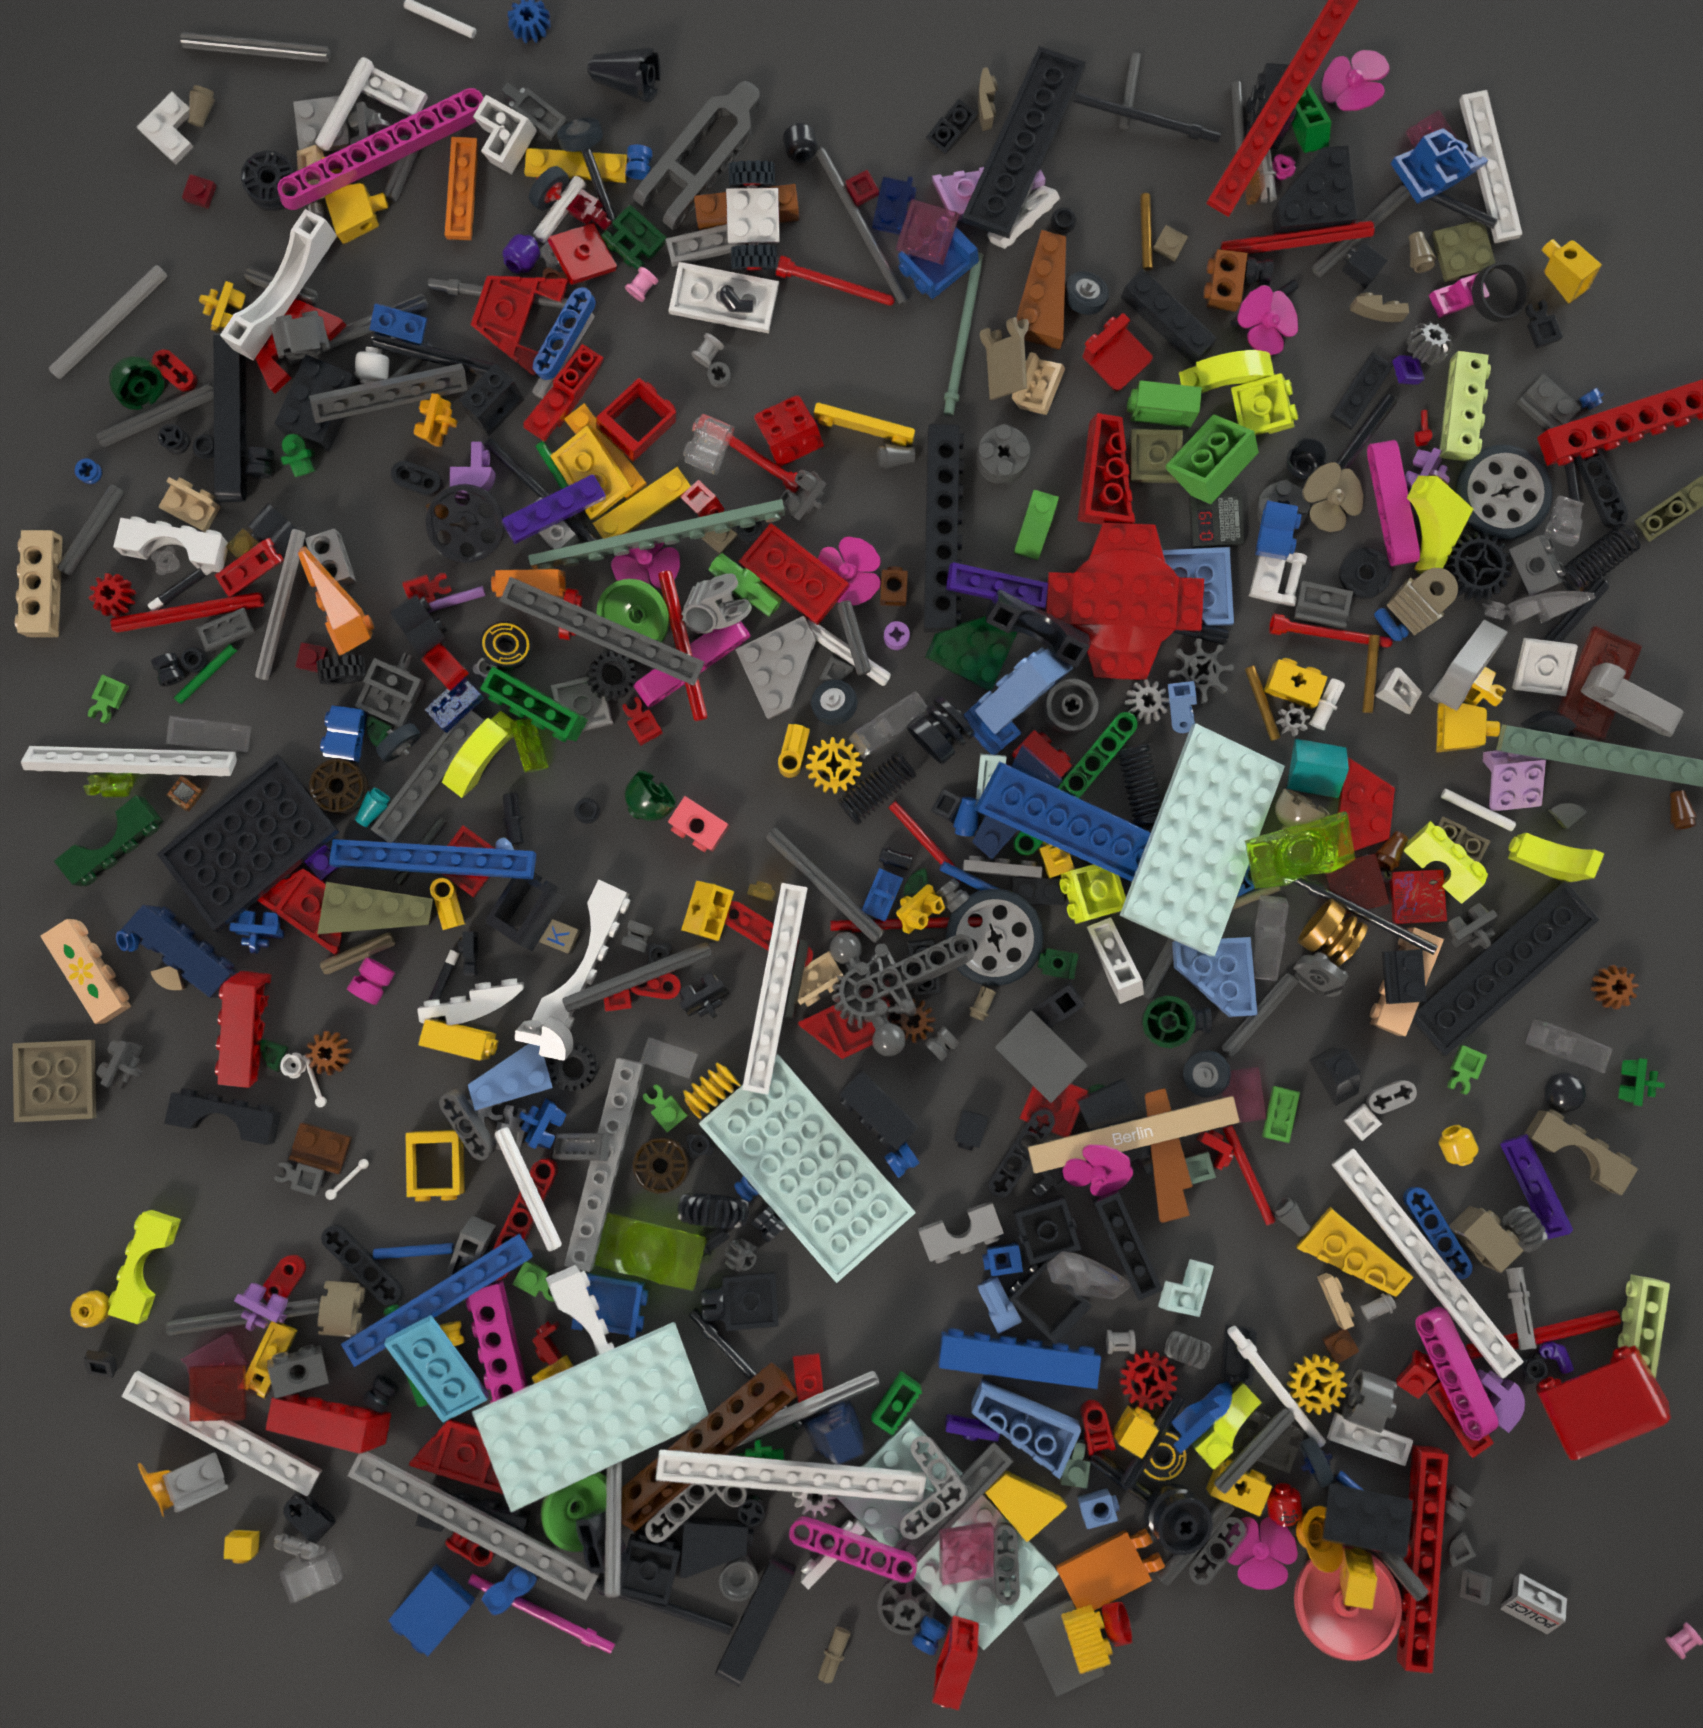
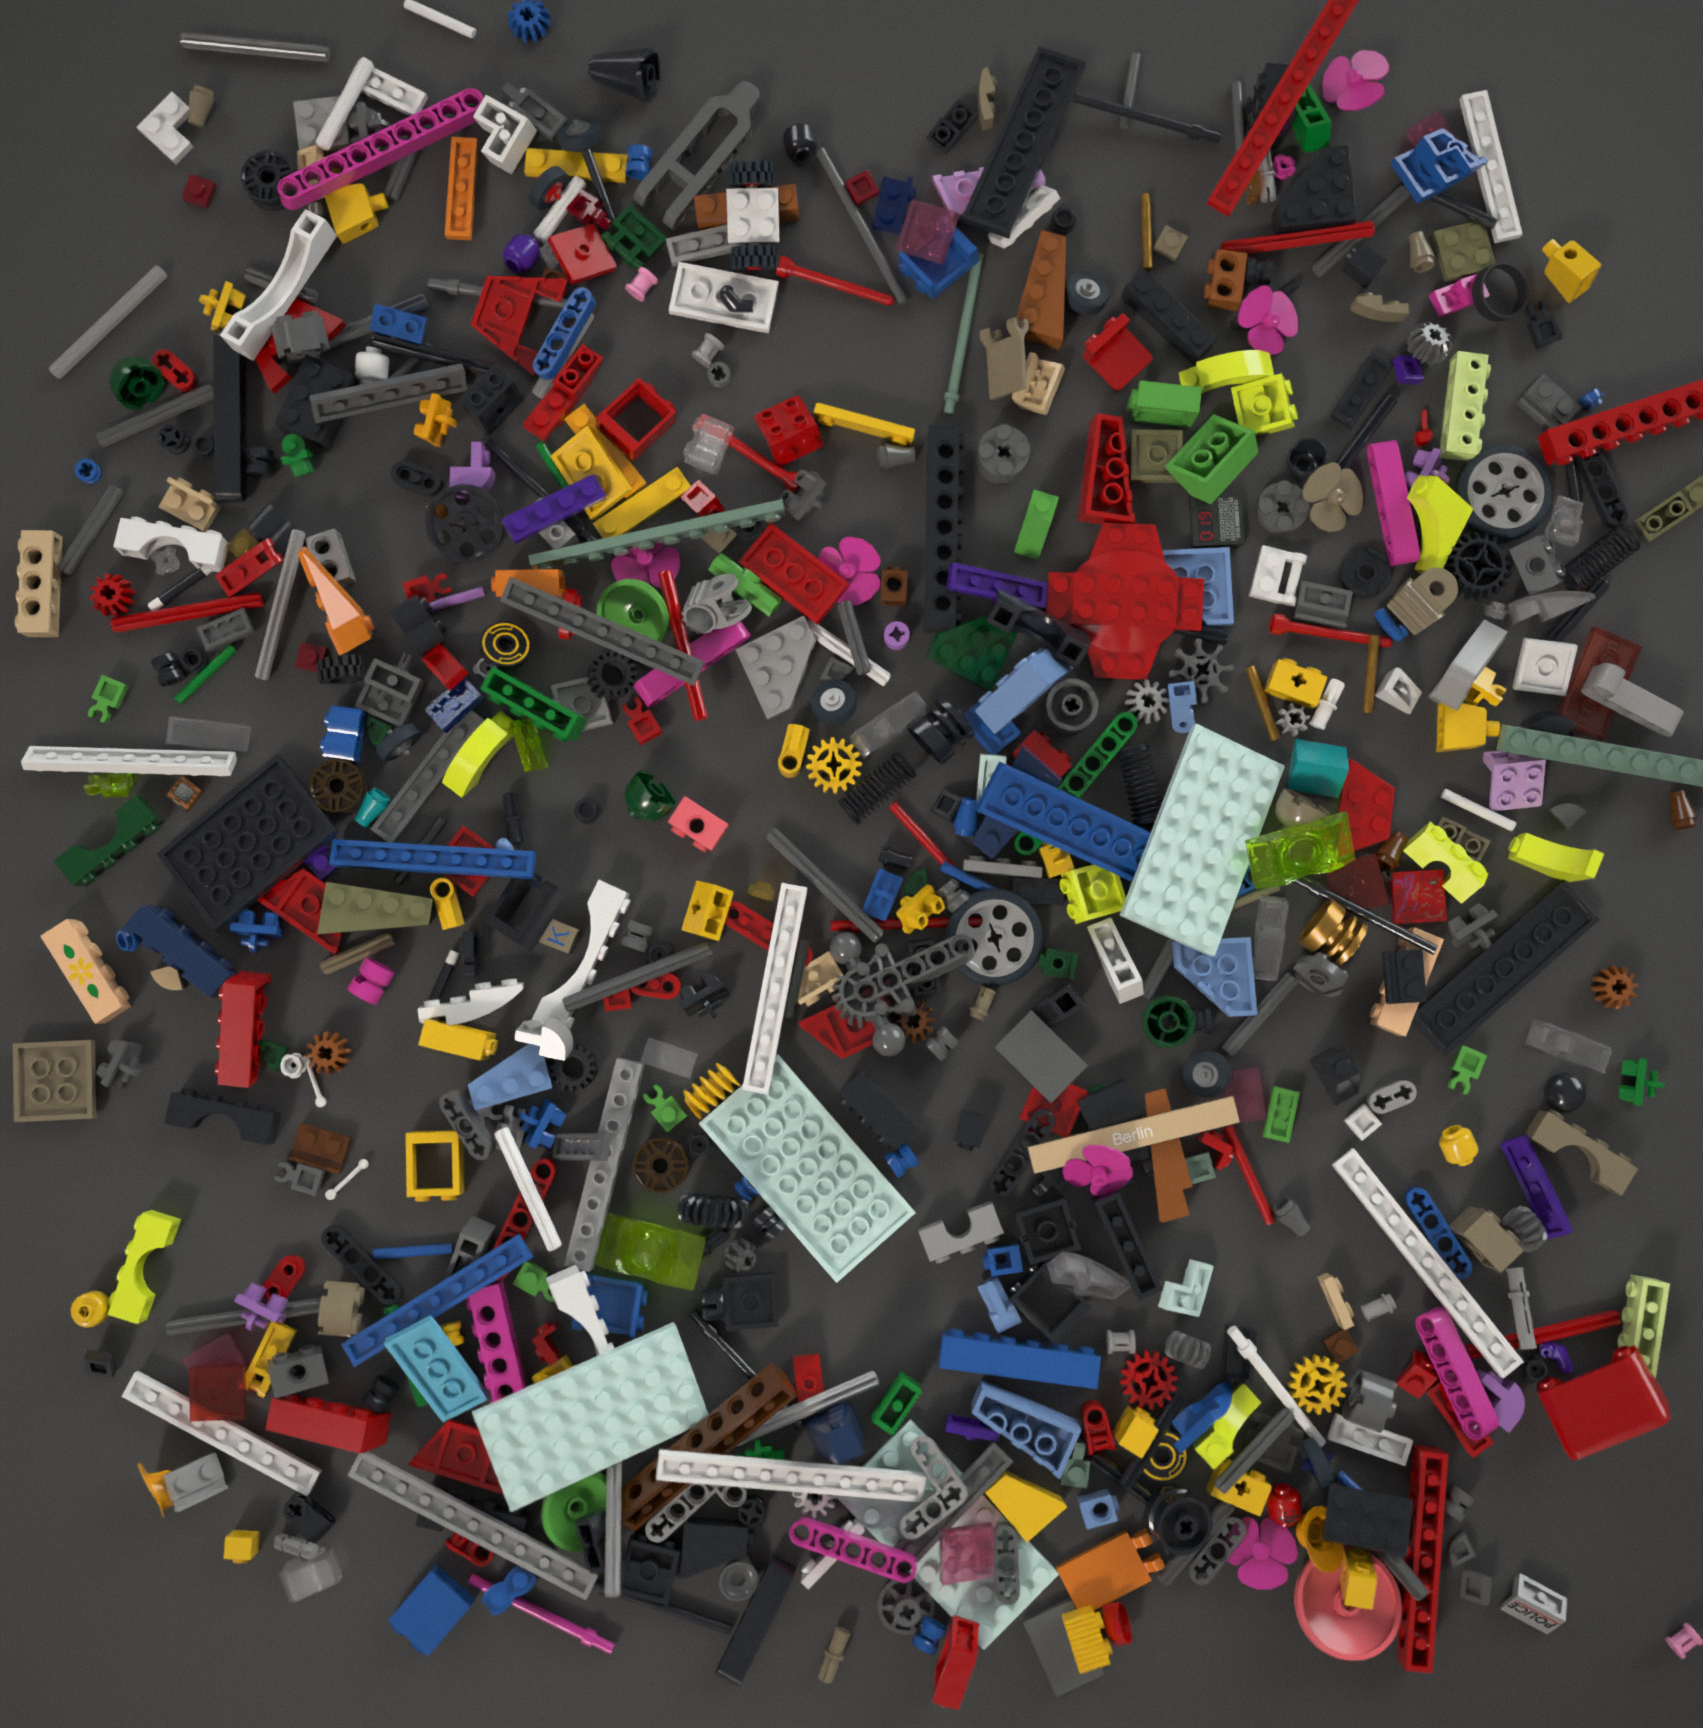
(1277, 530): blue brick -> none
(1342, 1245): yellow wing -> none

